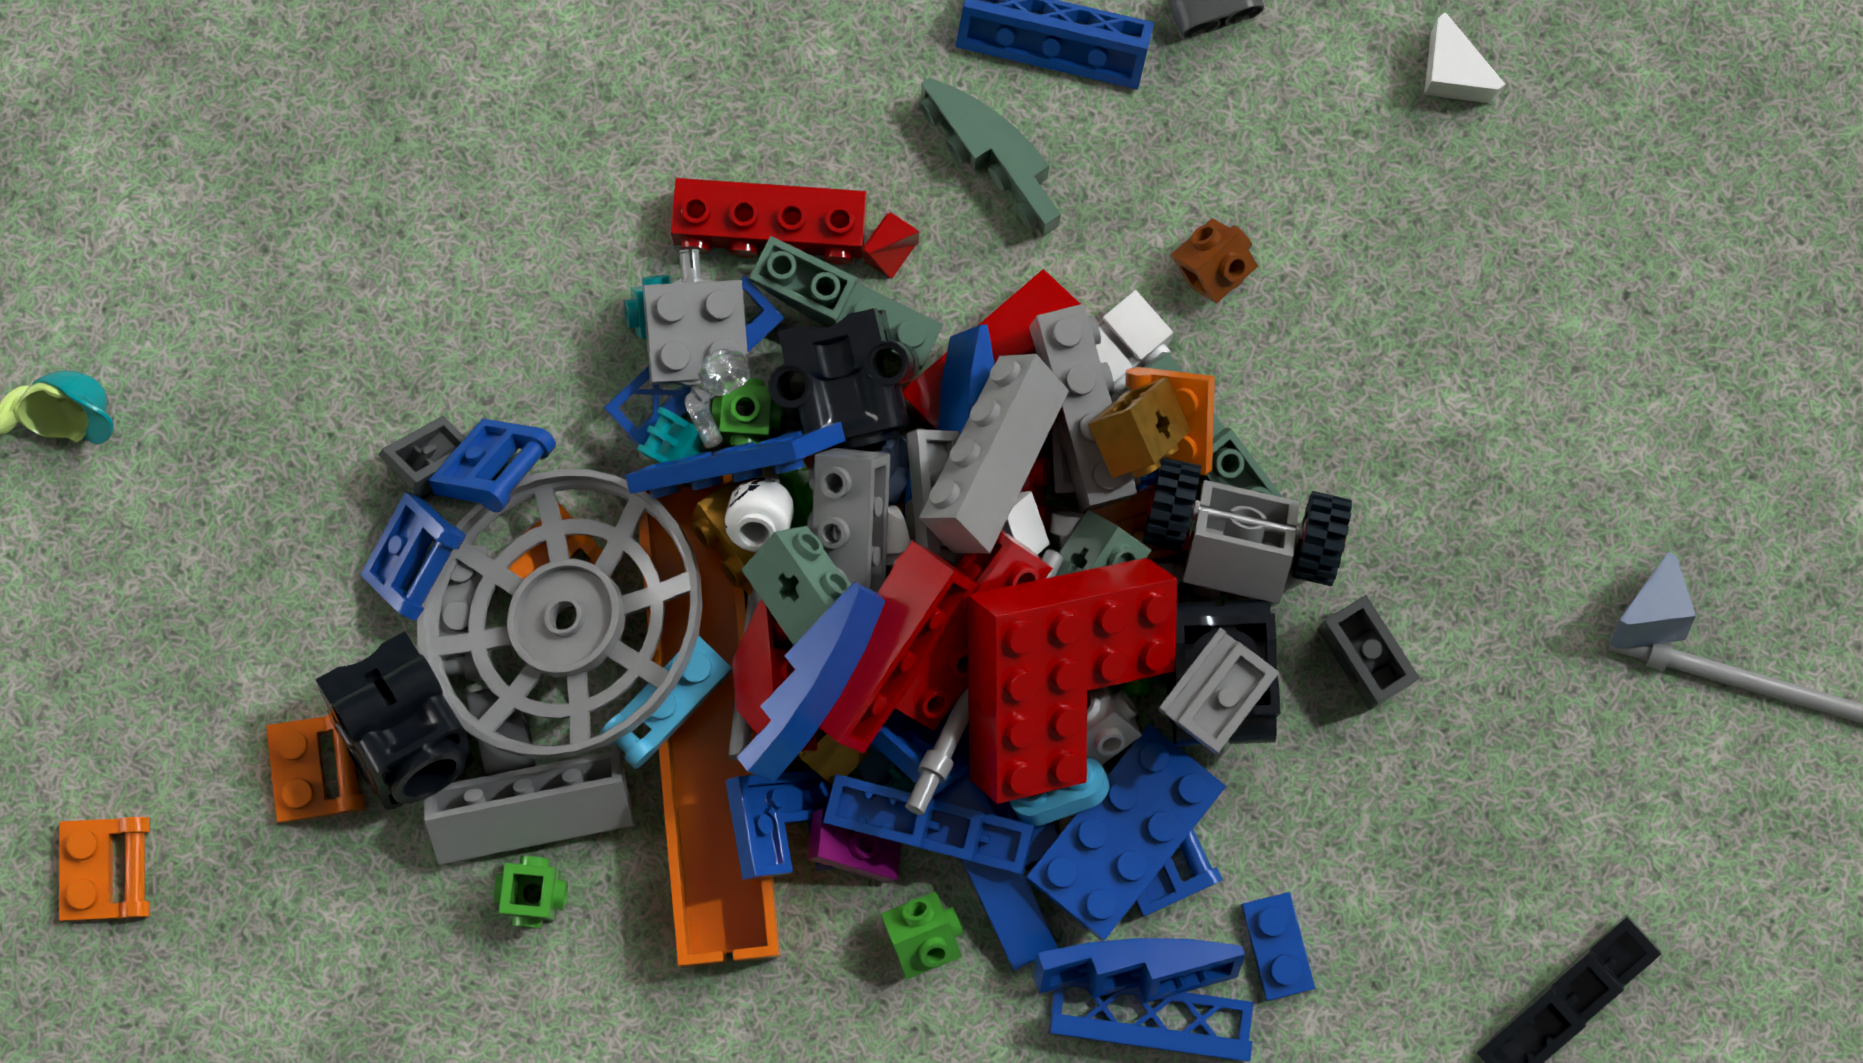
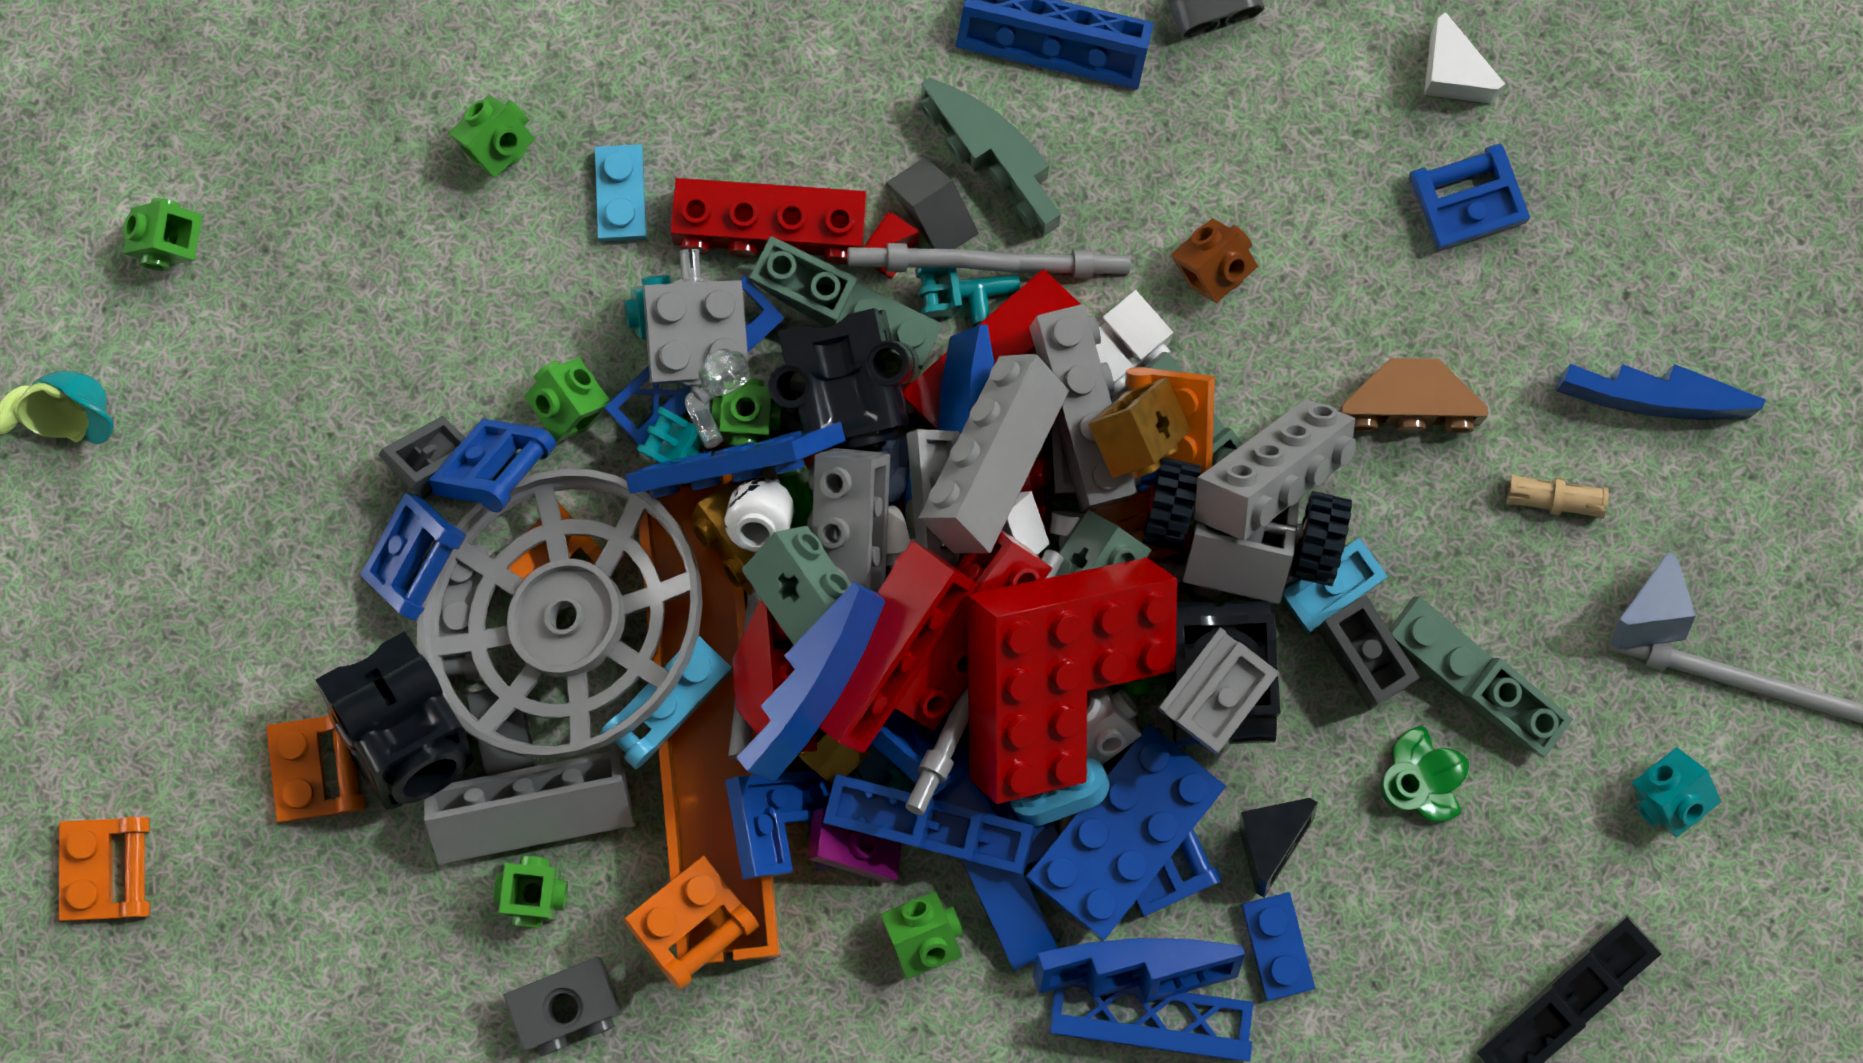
(161, 234): none -> bright green brick
(493, 134): none -> bright green brick
(533, 1006): none -> dark grey brick
(566, 398): none -> bright green brick
(620, 193): none -> medium azure plate
(679, 909): none -> orange plate
(898, 258): none -> light grey bar
(933, 205): none -> dark grey slope
(953, 289): none -> teal arm
(1272, 836): none -> black slope
(1274, 469): none -> light grey brick
(1315, 602): none -> medium azure plate
(1413, 396): none -> medium nougat slope
(1431, 773): none -> green plate
(1474, 210): none -> blue plate
(1479, 679): none -> sand green slope
(1557, 496): none -> tan pin
(1675, 793): none -> teal brick
(1676, 395): none -> blue slope

